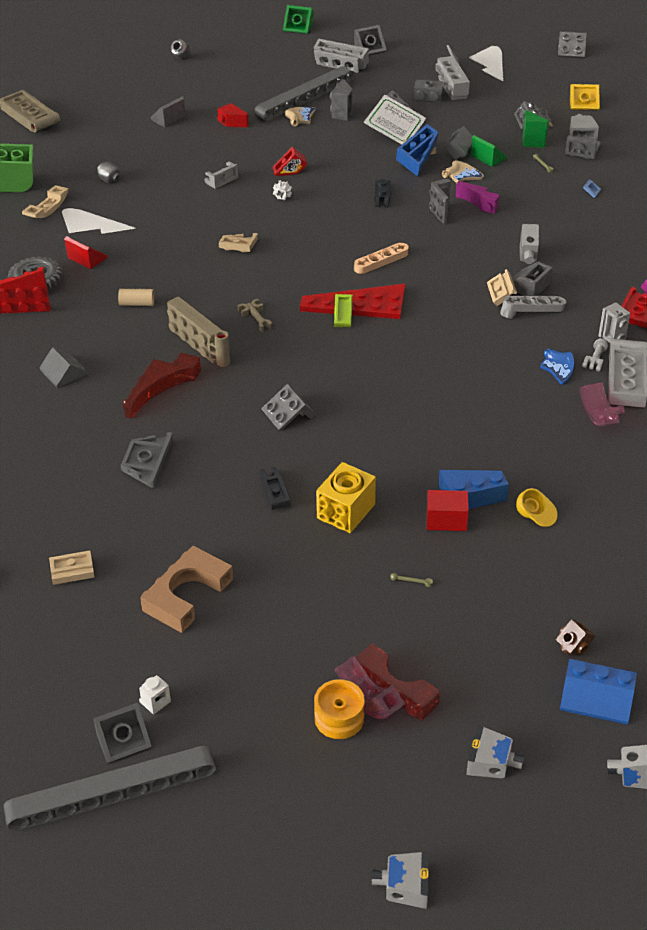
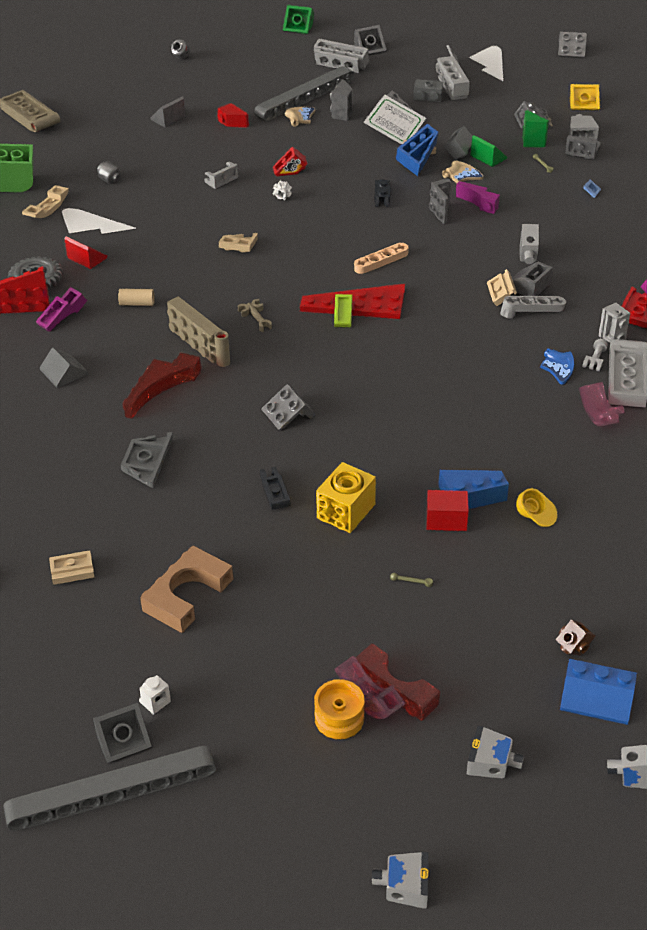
(60, 308): none -> magenta slope

